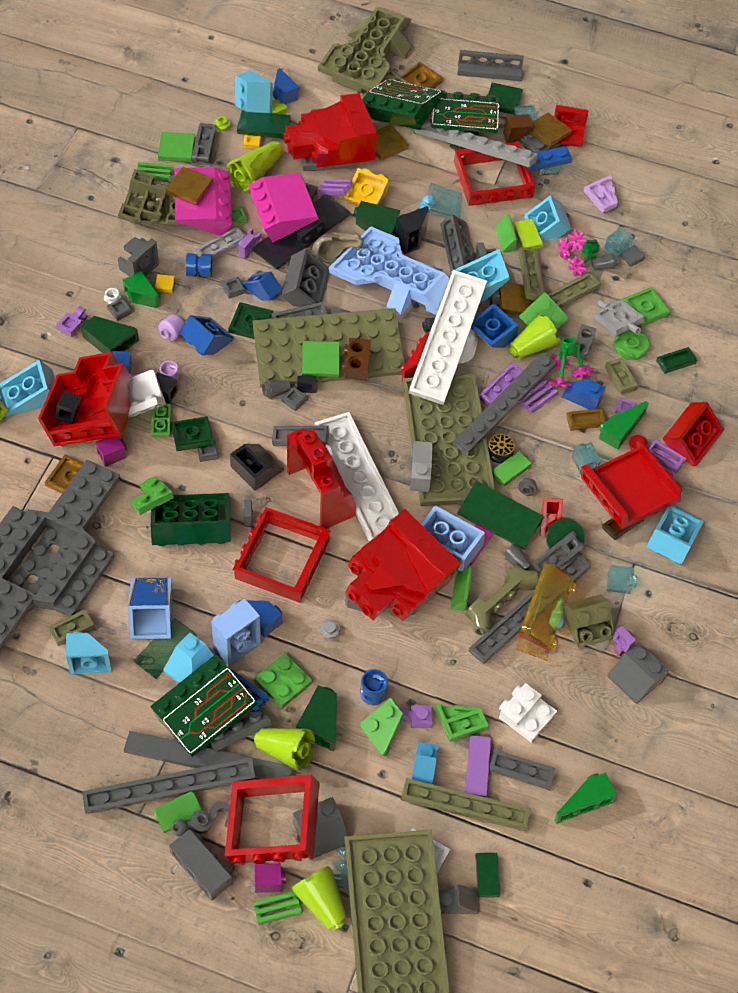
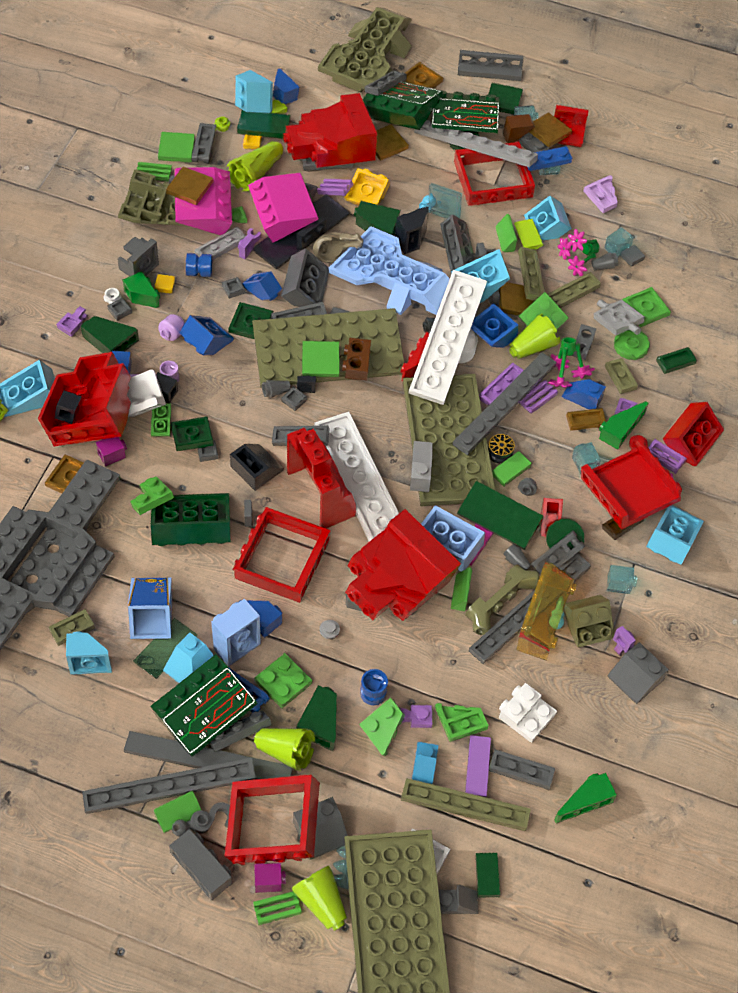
(385, 83): none -> dark grey tile

